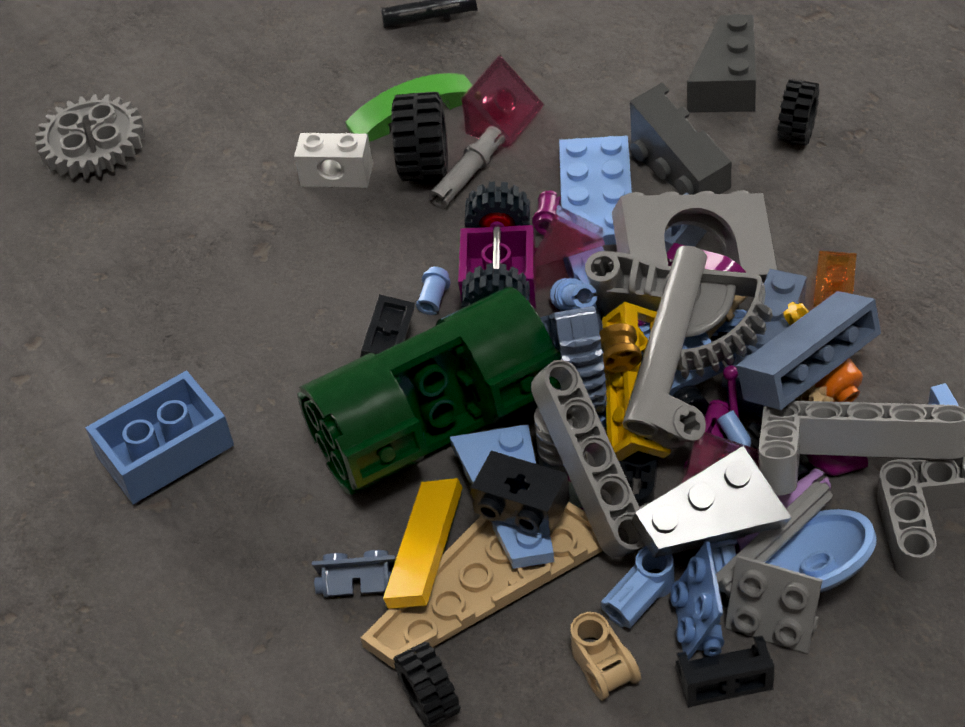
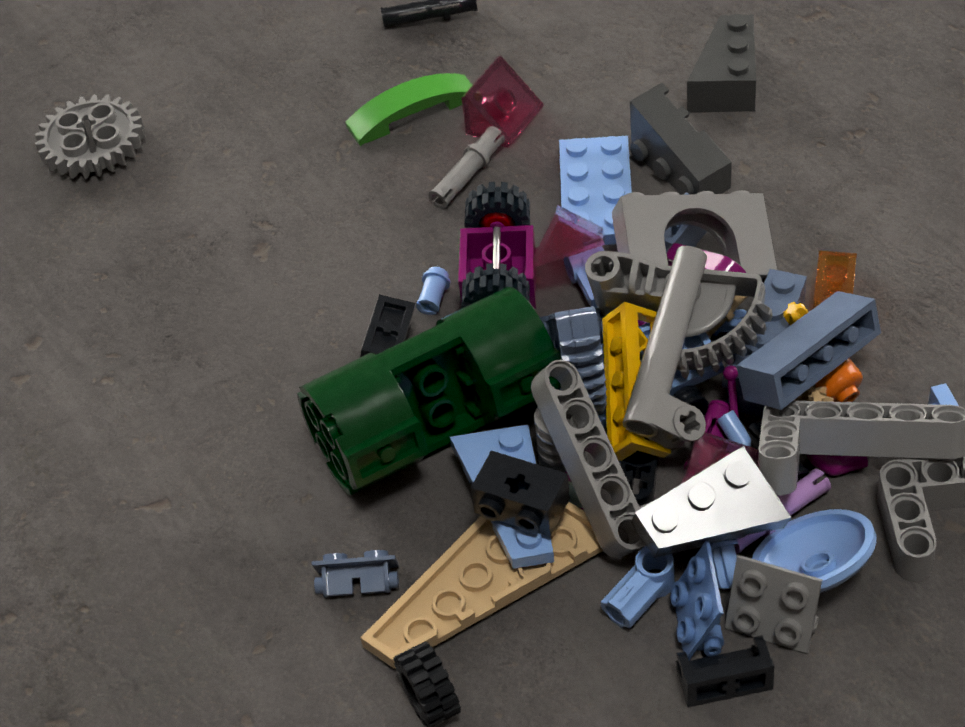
(160, 436): medium blue brick -> none
(333, 160): white brick -> none
(419, 136): black tyre -> none
(423, 544): yellow tile -> none
(546, 205): magenta pin -> none
(565, 289): light blue pin -> none
(604, 661): tan piece -> none
(619, 348): pearl gold wheel -> none
(769, 541): light grey axle -> none
(798, 112): black tyre -> none

